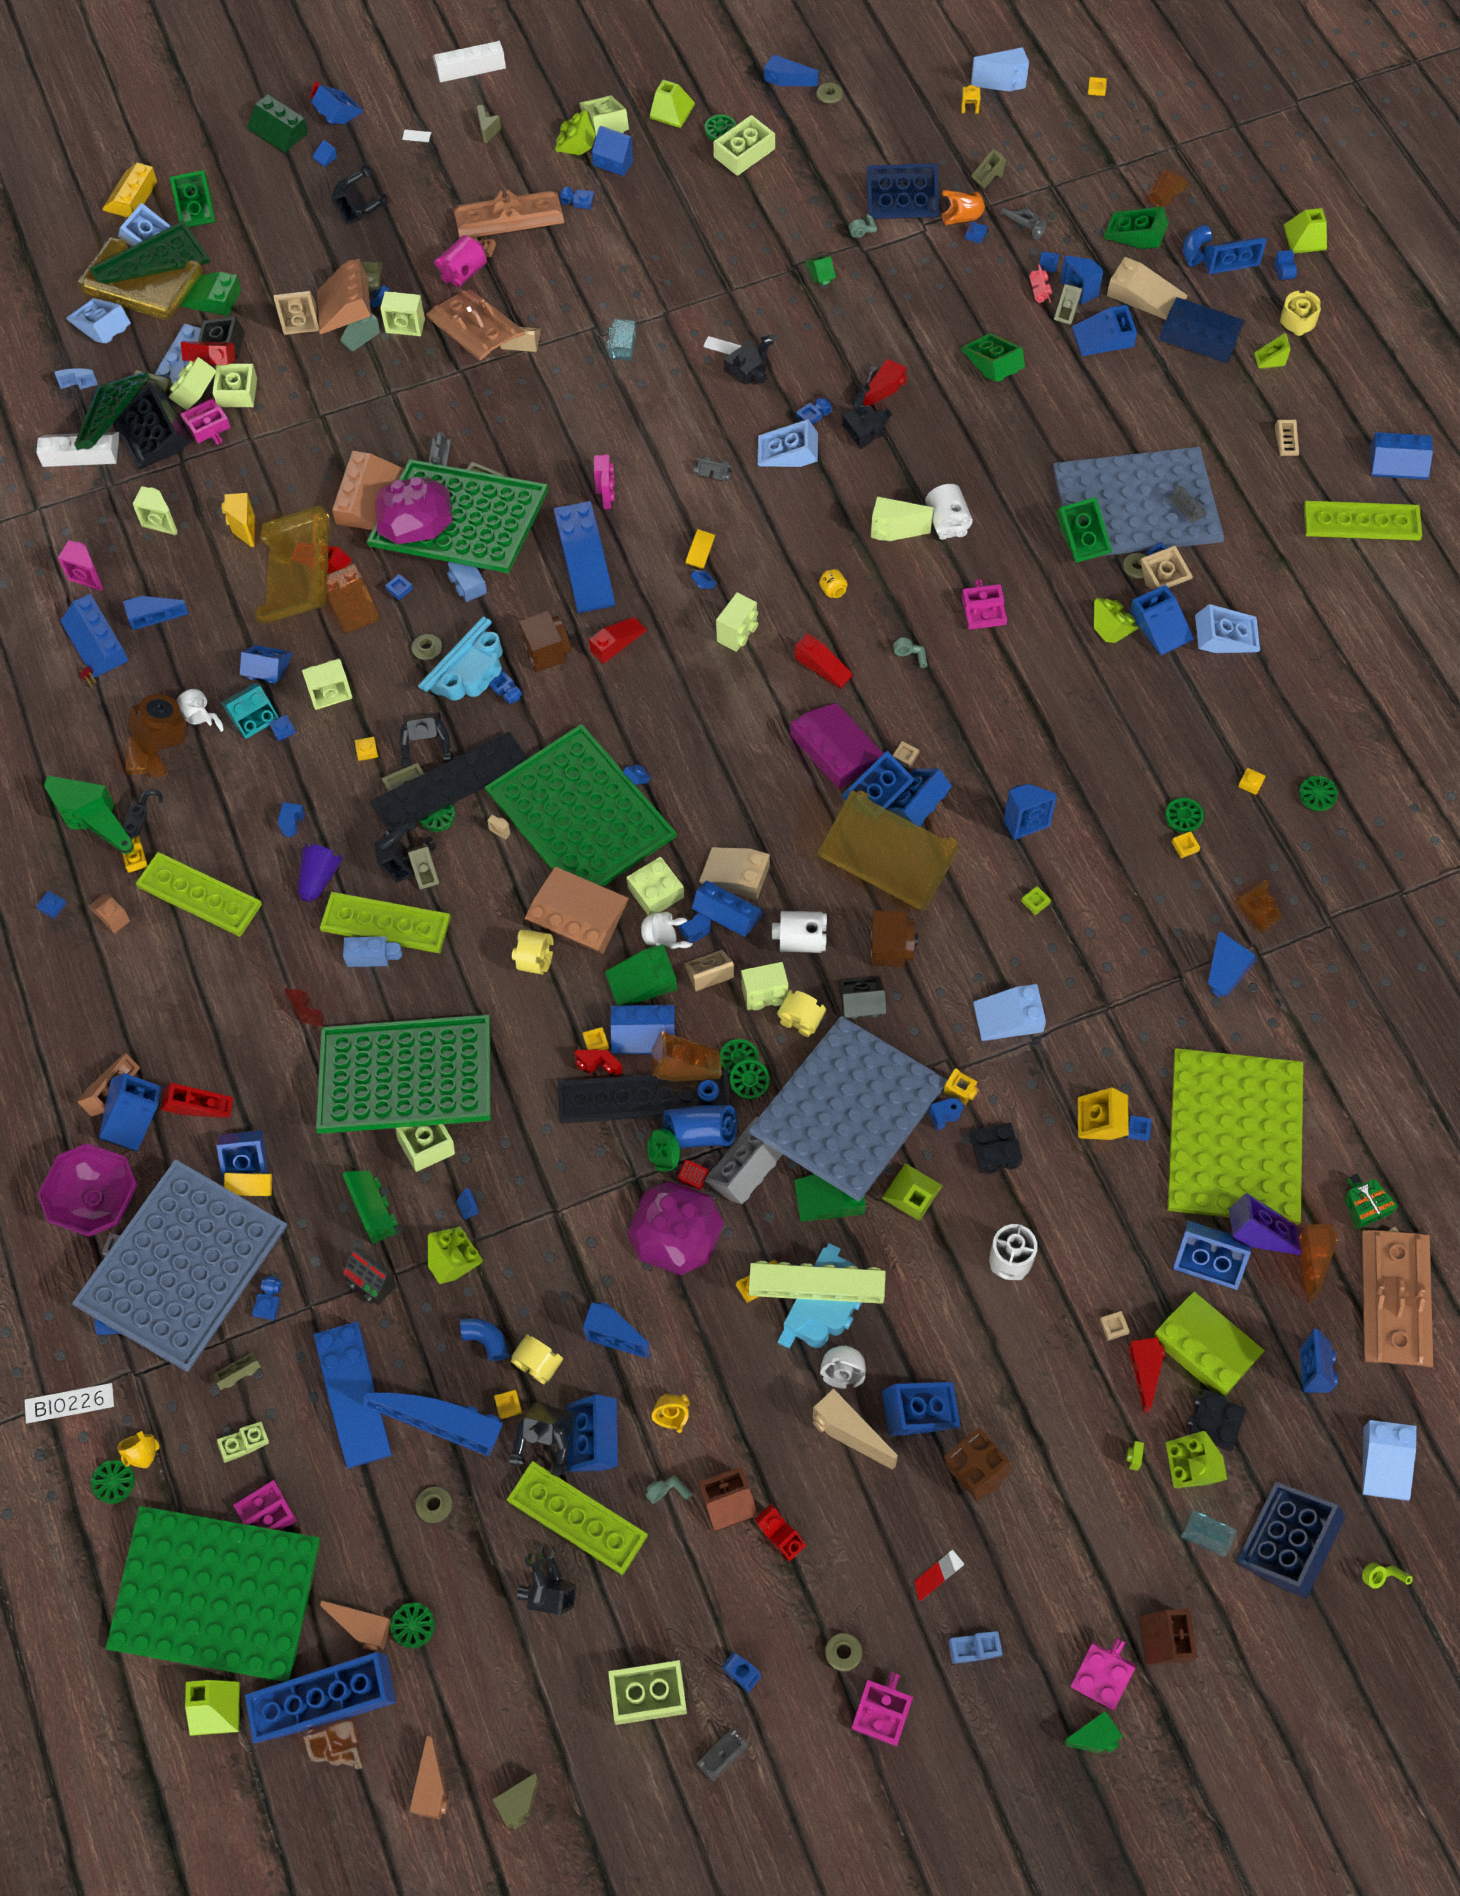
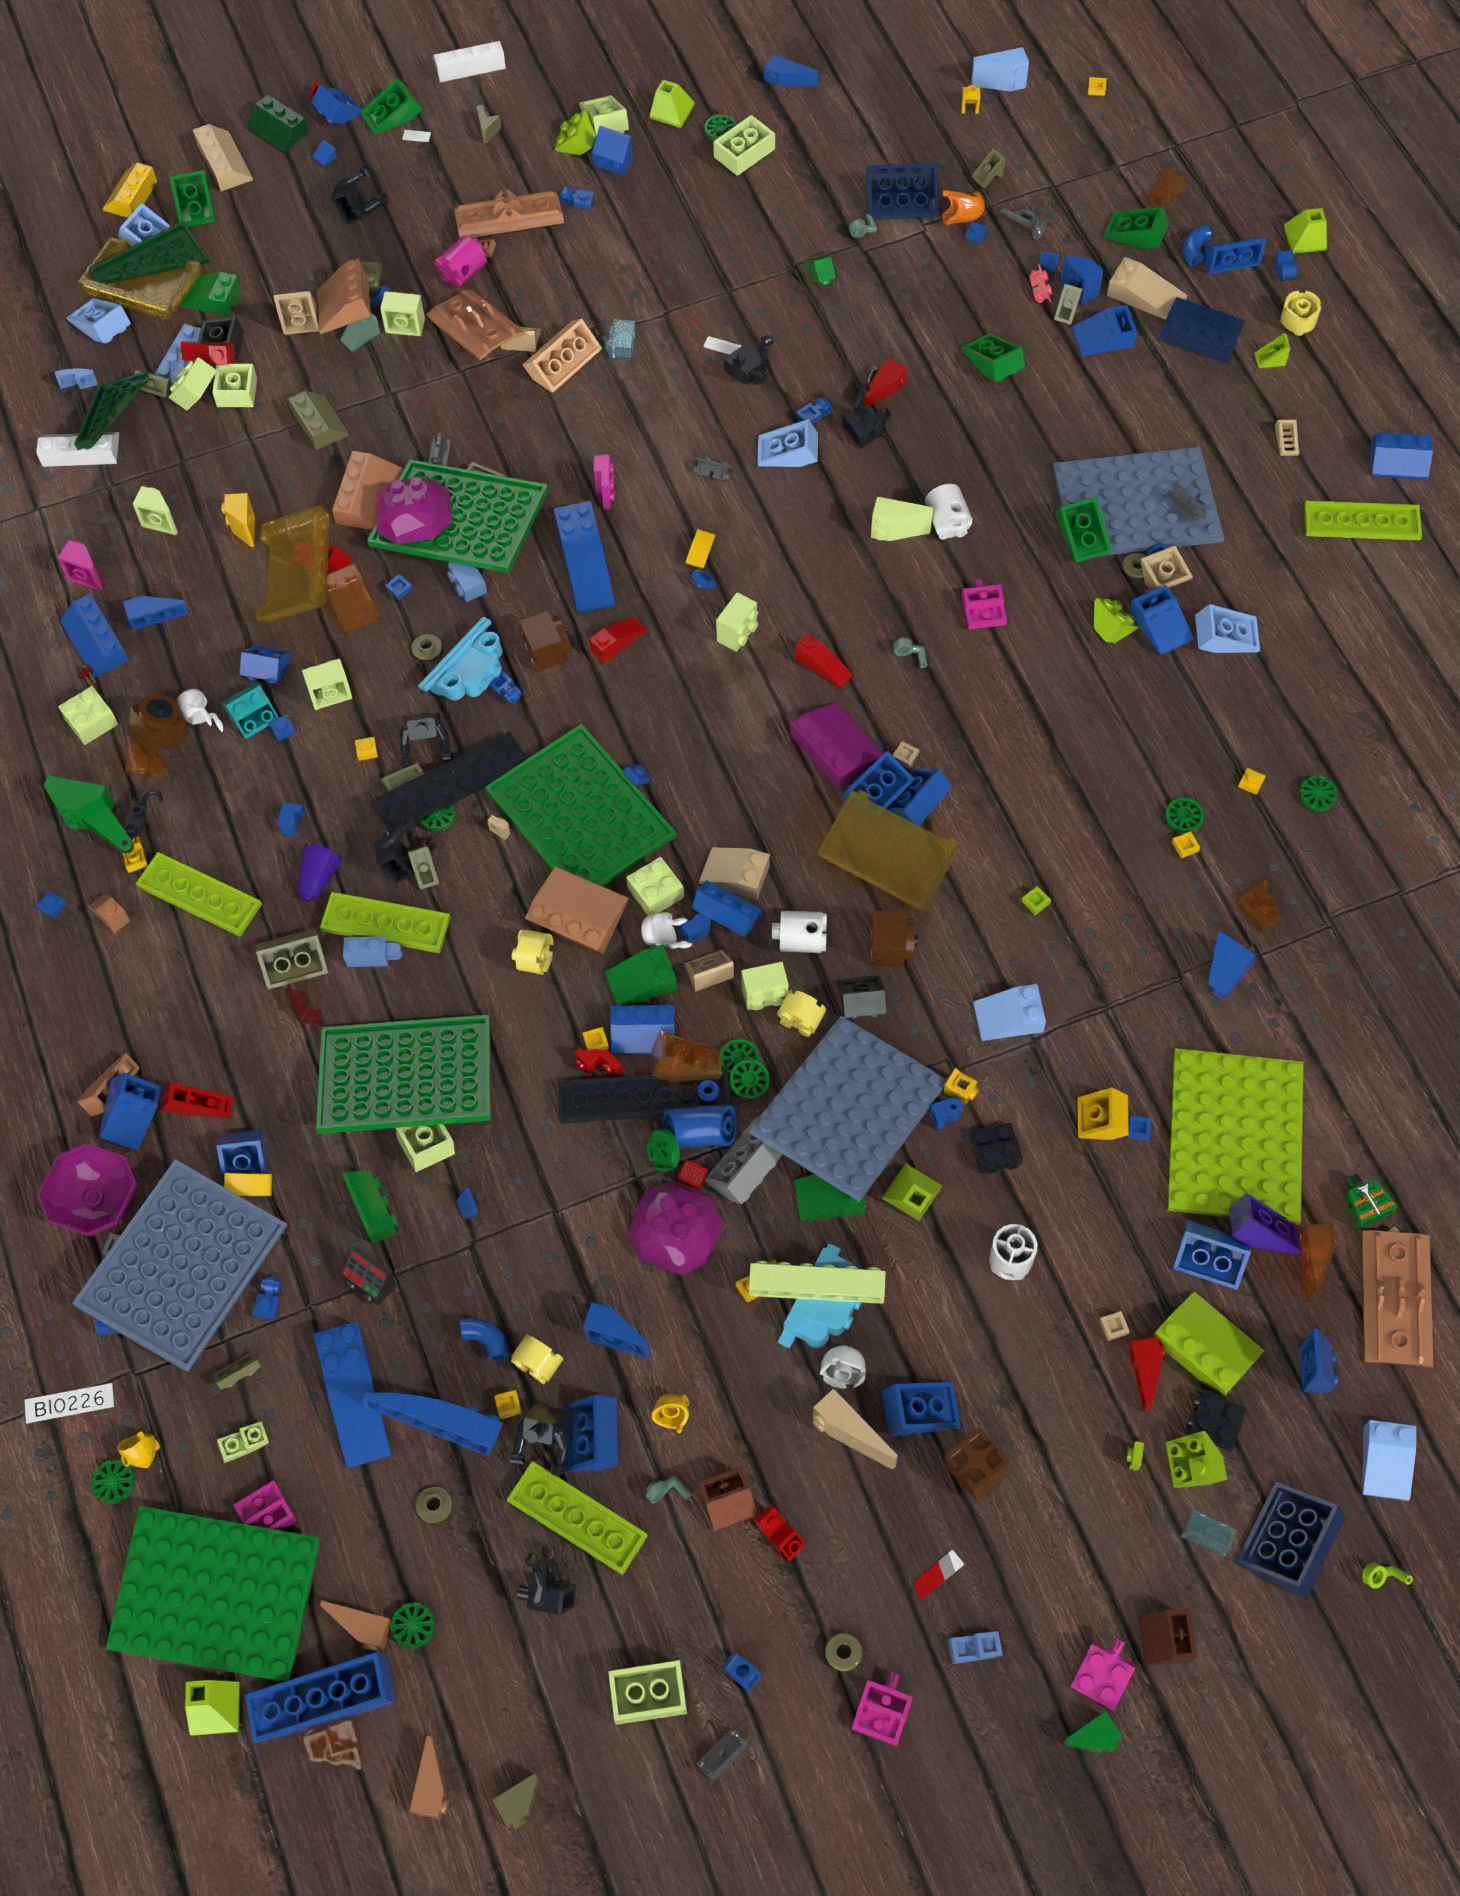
(88, 715): none -> yellowish green brick
(151, 427): black slope -> none
(206, 421): dark pink plate -> none
(222, 157): none -> tan slope
(291, 958): none -> olive slope
(317, 419): none -> olive slope
(391, 108): none -> green slope
(451, 1254): lime slope -> none
(562, 355): none -> light nougat slope
(832, 88): olive piece -> none
(833, 583): yellow head -> none
(1028, 810): blue slope -> none

